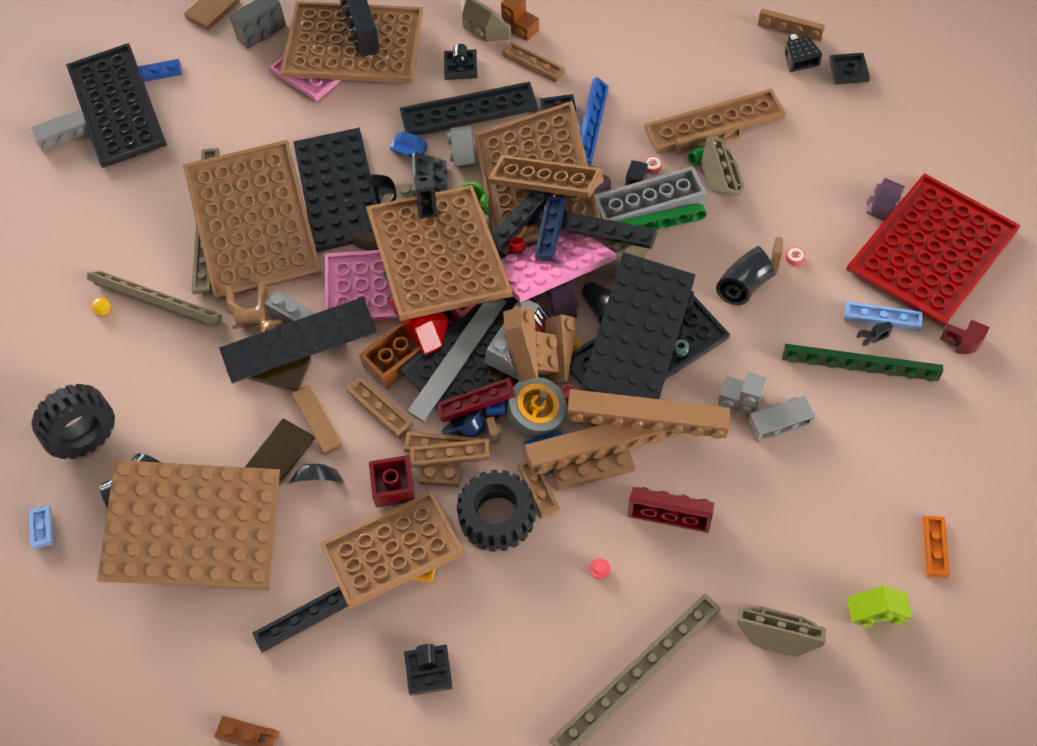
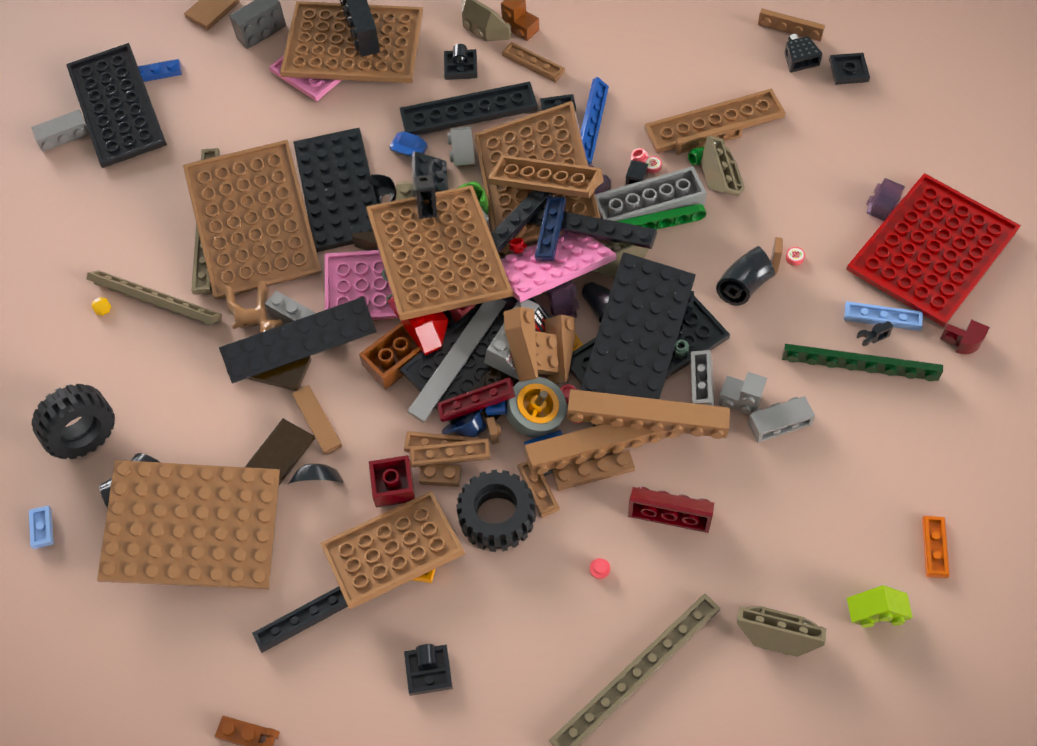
(379, 407): medium nougat plate -> none
(639, 155): none -> coral plate
(702, 378): none -> light grey brick

